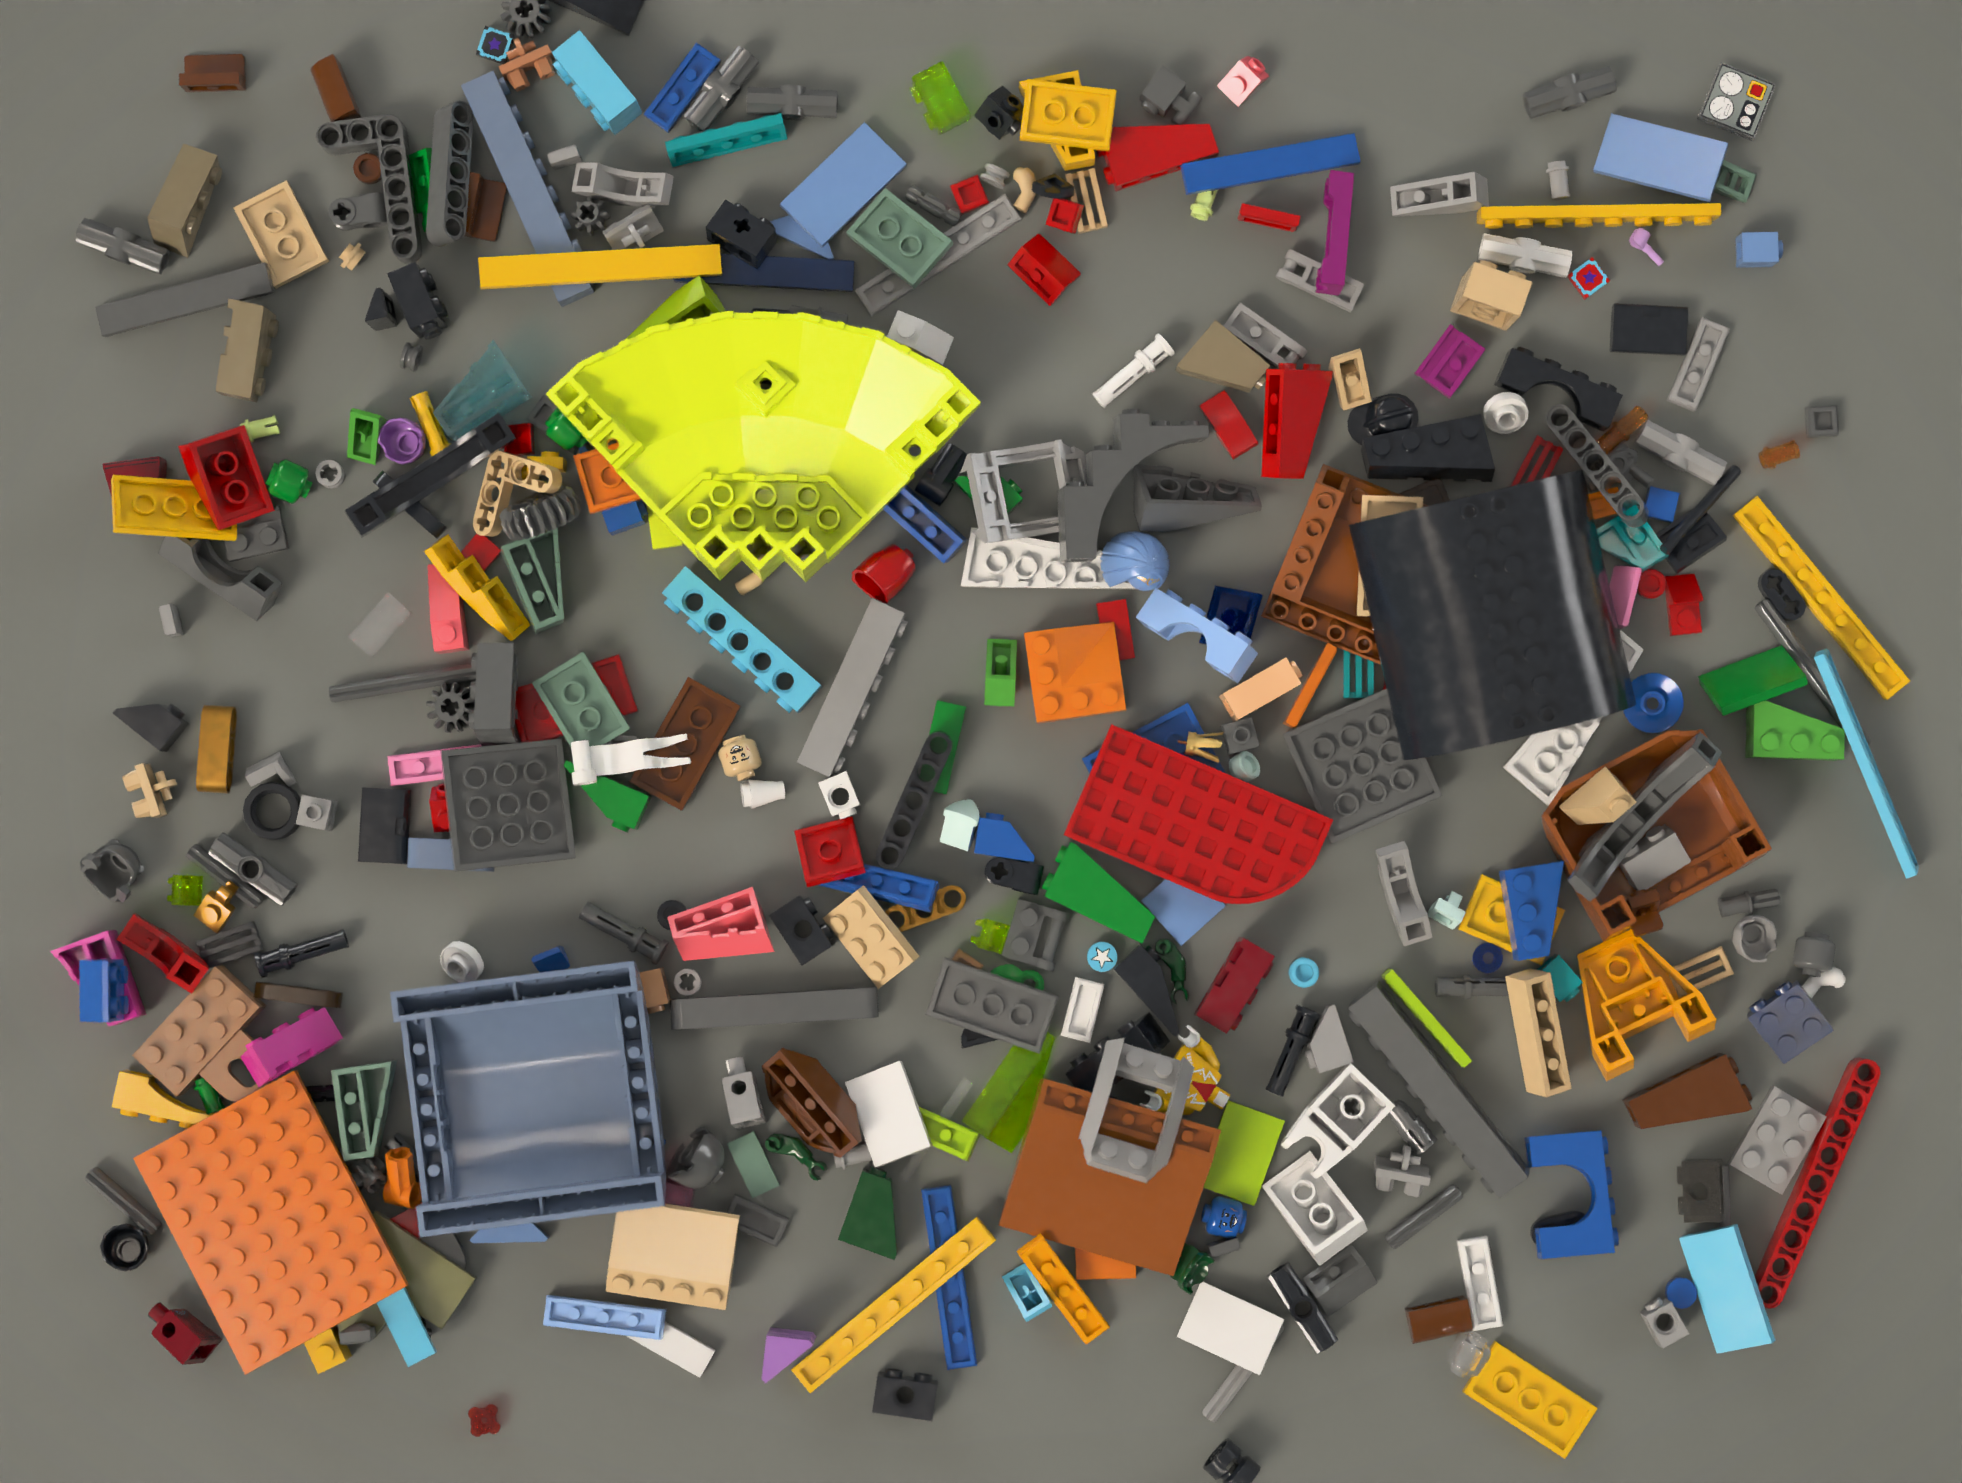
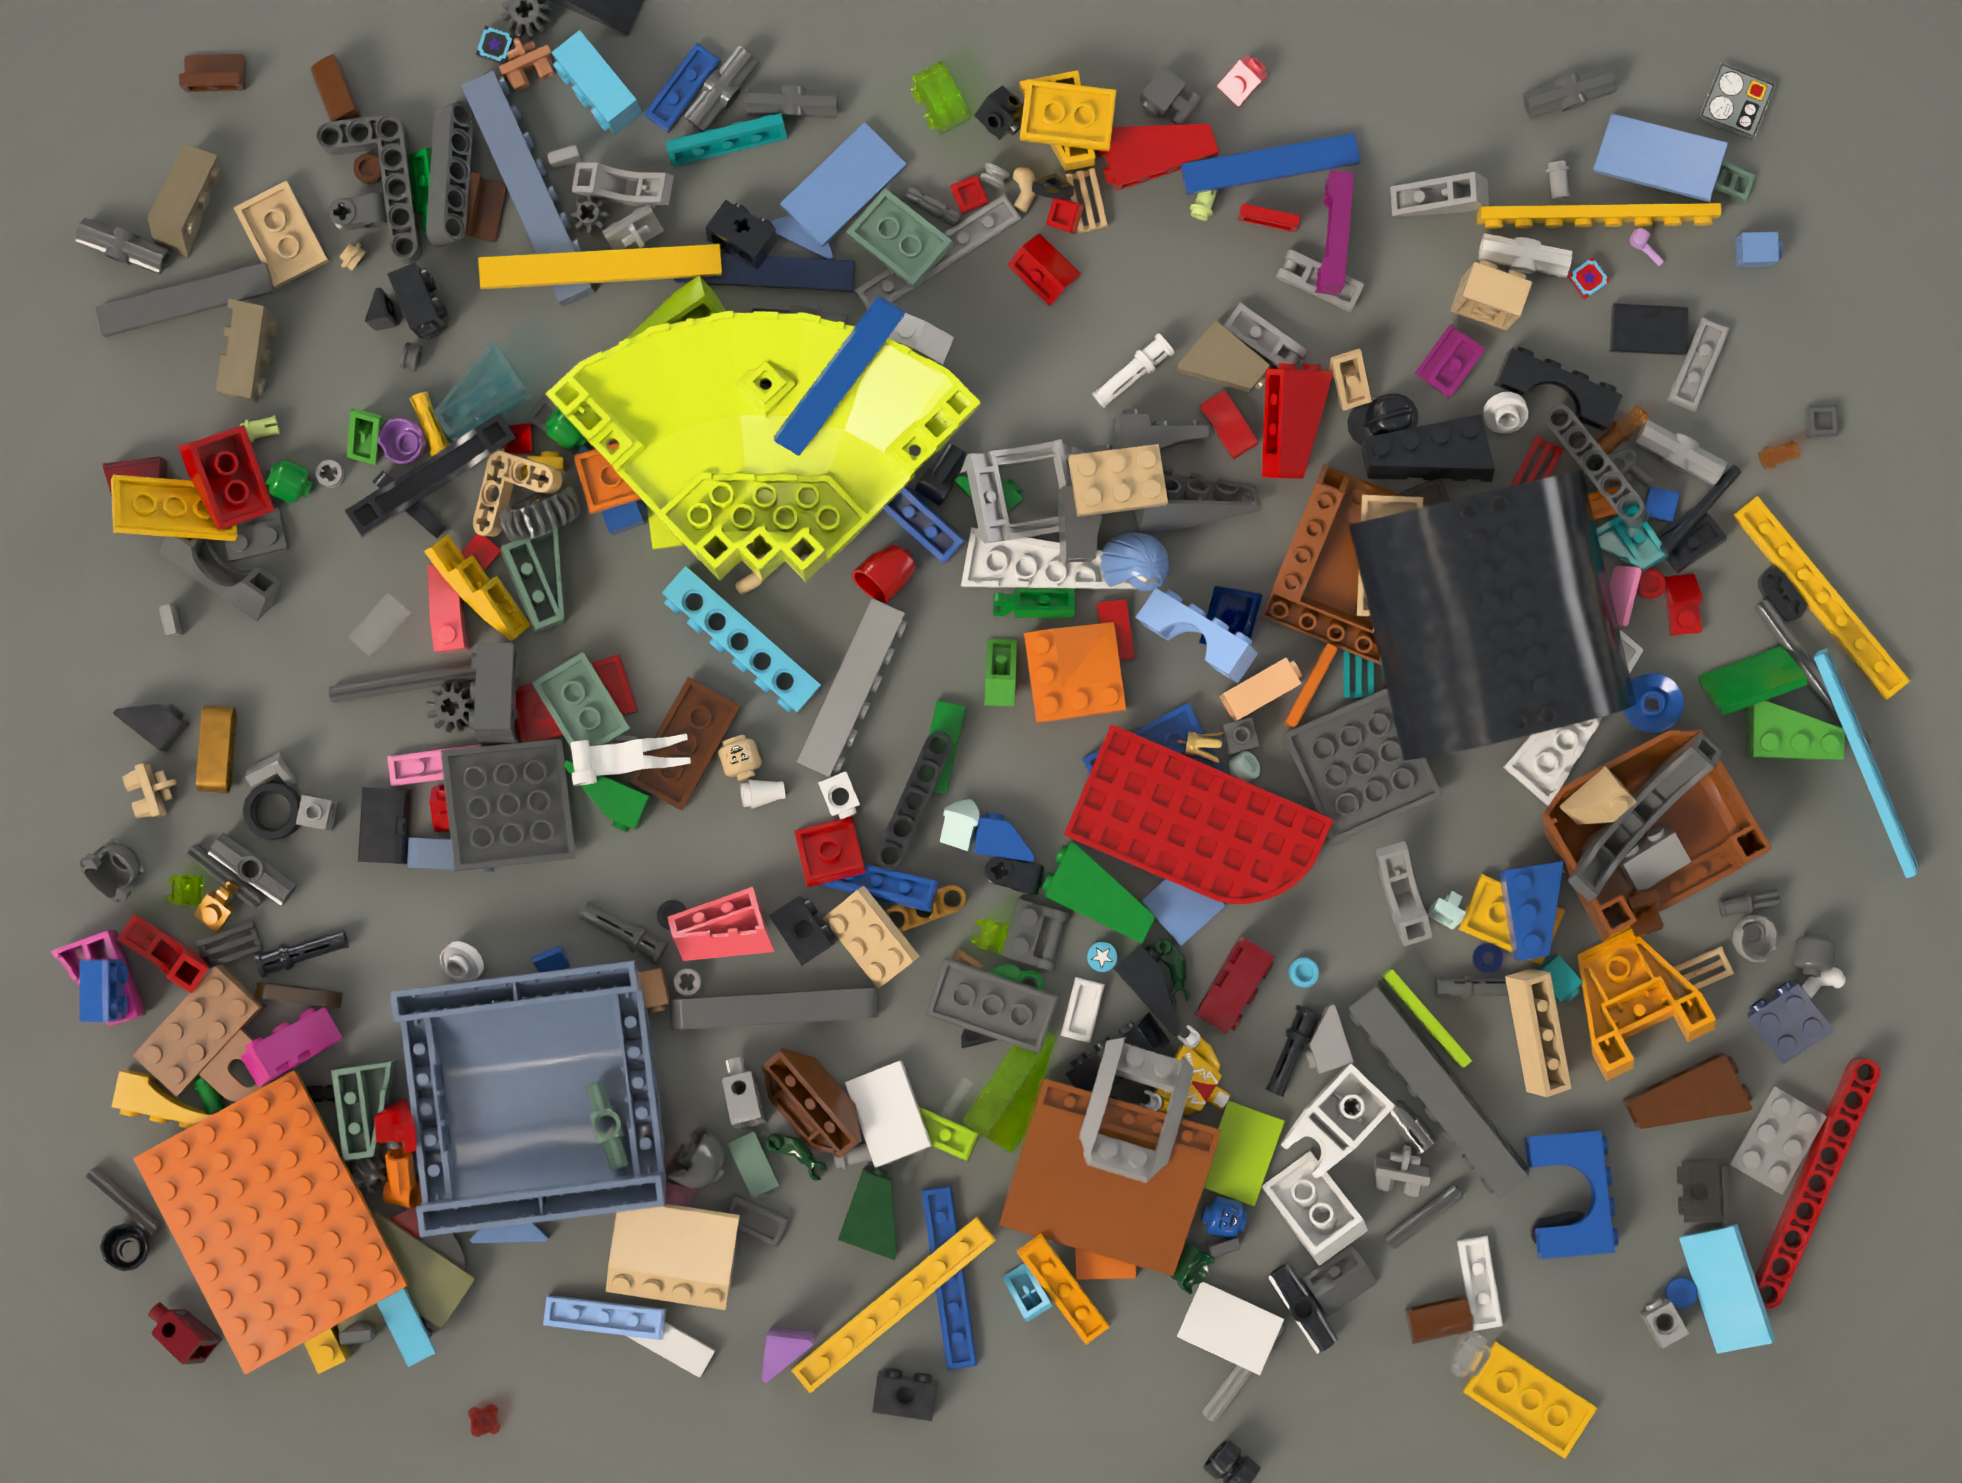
(396, 1125): none -> red slope
(601, 1110): none -> sand green axle
(839, 375): none -> blue tile
(1036, 603): none -> green plate
(1117, 480): none -> tan plate

